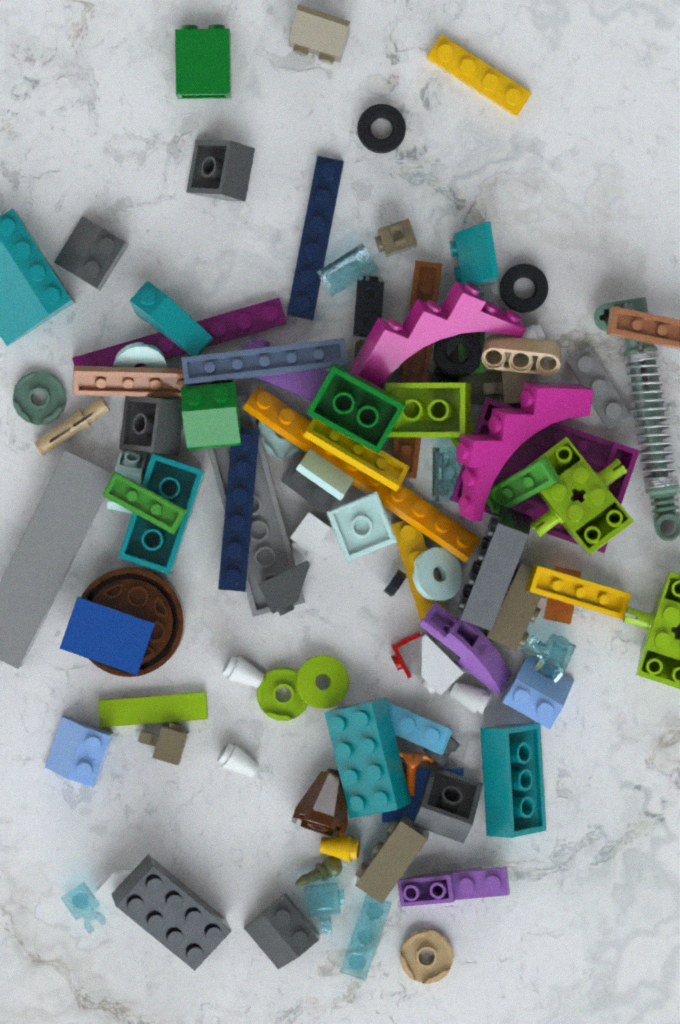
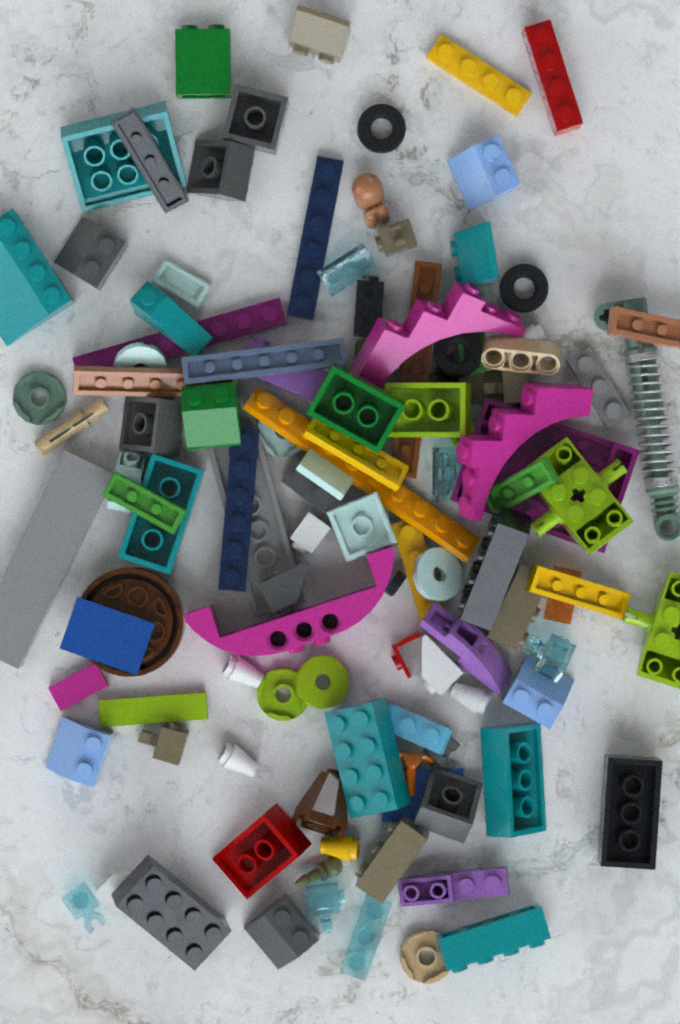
(78, 686): none -> dark pink tile
(102, 165): none -> teal slope
(149, 160): none -> tile
(181, 283): none -> light aqua tile
(256, 119): none -> dark grey brick
(257, 638): none -> dark pink slope
(262, 851): none -> red slope
(369, 196): none -> nougat piece
(483, 172): none -> light blue slope
(493, 937): none -> teal brick
(552, 77): none -> red brick
(629, 811): none -> black brick

